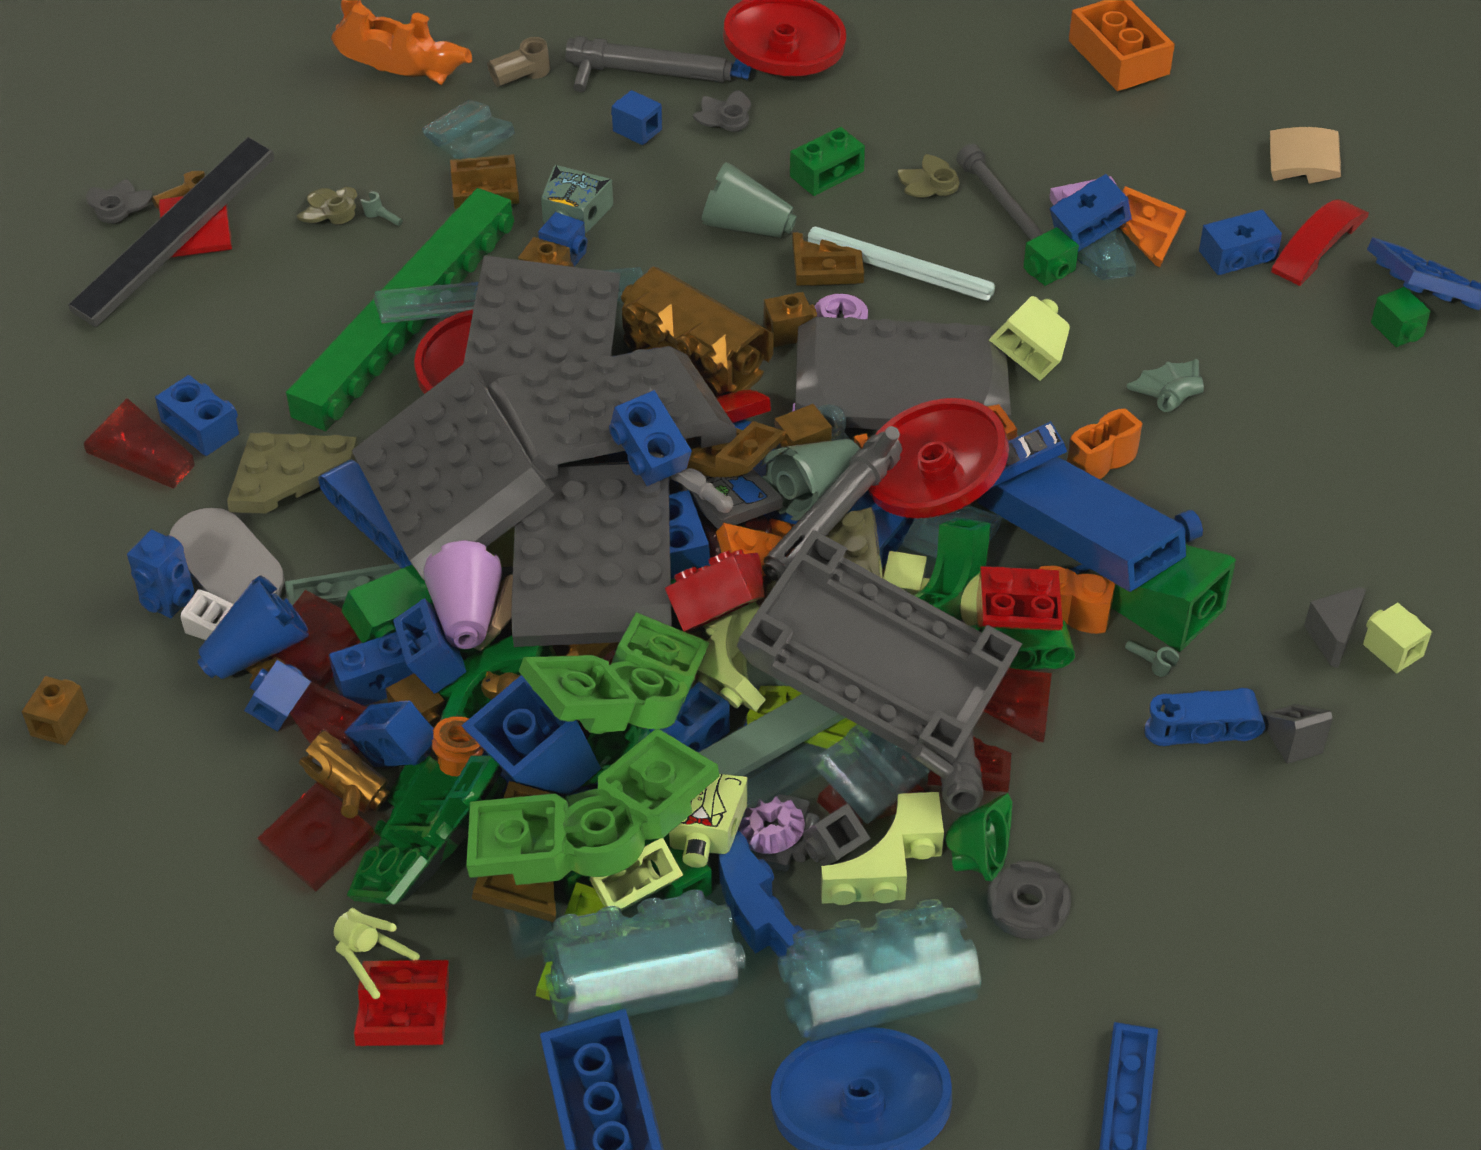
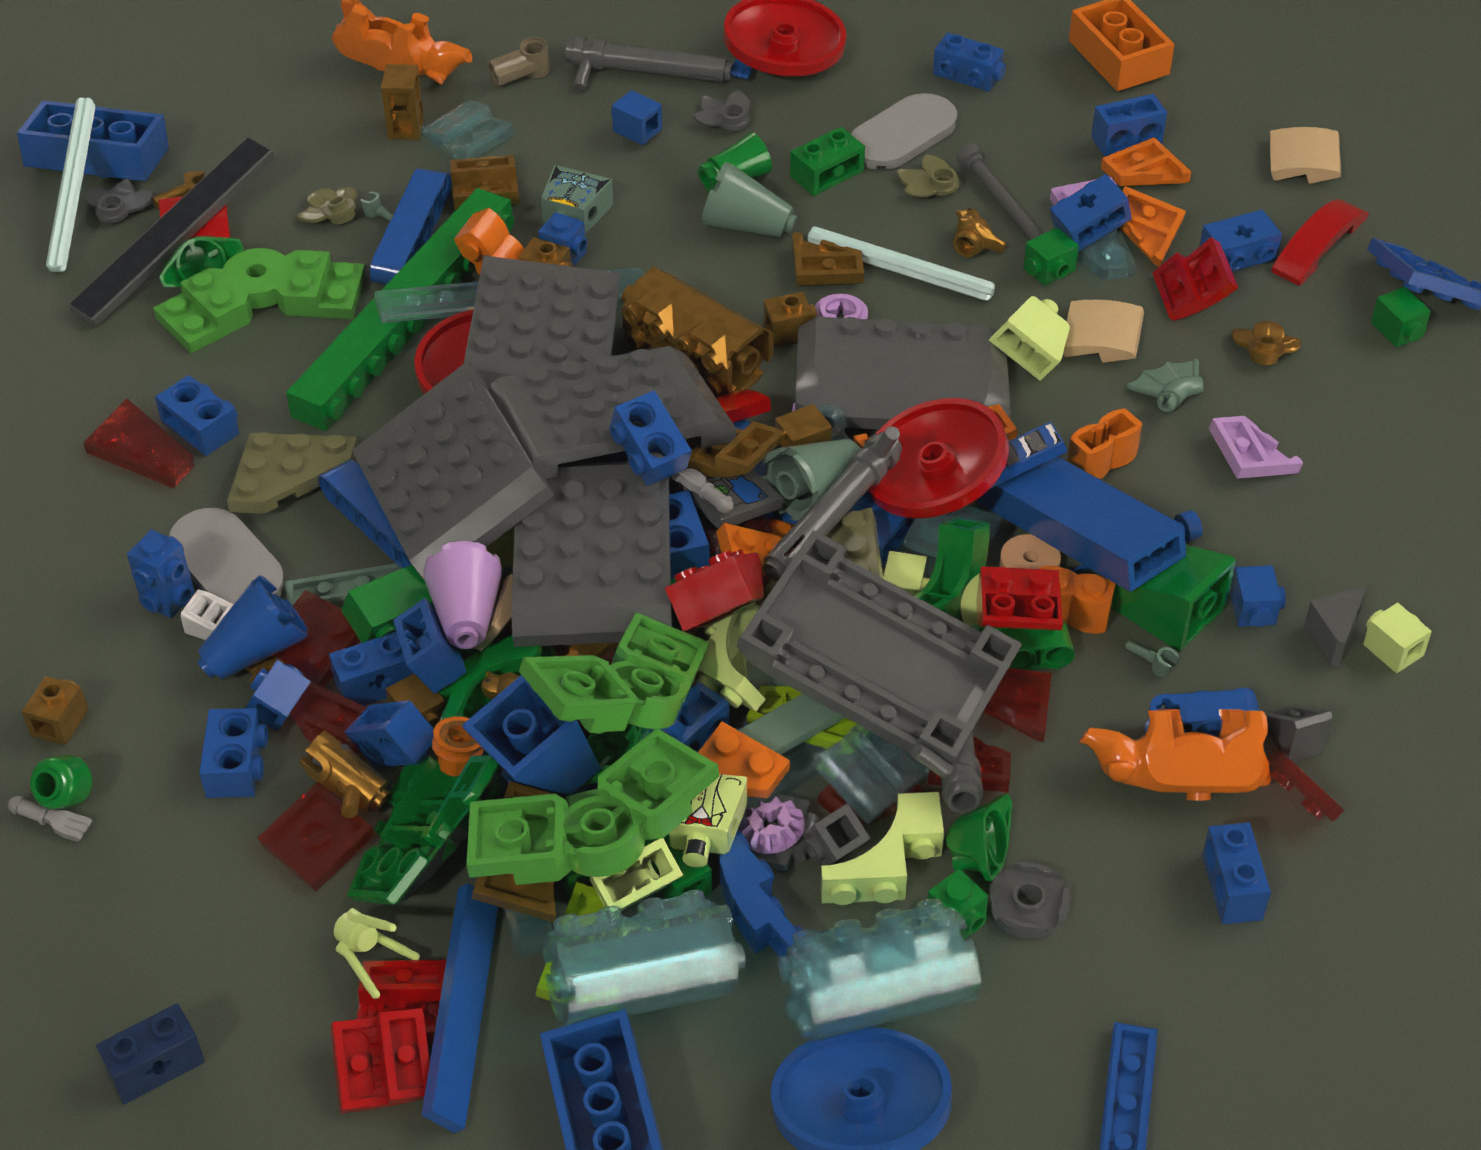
(61, 782): none -> green head
(63, 822): none -> light grey piece
(70, 185): none -> light aqua axle
(119, 146): none -> blue brick
(150, 1053): none -> dark blue brick
(198, 255): none -> green hat
(232, 753): none -> blue brick
(257, 278): none -> bright green plate
(380, 1060): none -> red slope
(402, 101): none -> pearl gold brick
(411, 223): none -> blue beam
(460, 1012): none -> blue tile
(488, 236): none -> orange brick
(746, 757): none -> orange wing
(747, 154): none -> green plant
(906, 130): none -> light grey tile
(965, 897): none -> green brick
(969, 62): none -> blue brick
(974, 234): none -> pearl gold animal
(1027, 548): none -> light nougat piece
(1104, 328): none -> tan slope
(1128, 123): none -> blue brick
(1145, 165): none -> orange wing
(1187, 761): none -> orange animal
(1195, 280): none -> red slope
(1236, 873): none -> blue brick
(1251, 450): none -> lavender wing
(1256, 596): none -> blue brick
(1266, 342): none -> pearl gold plate
(1290, 775): none -> clear red wing

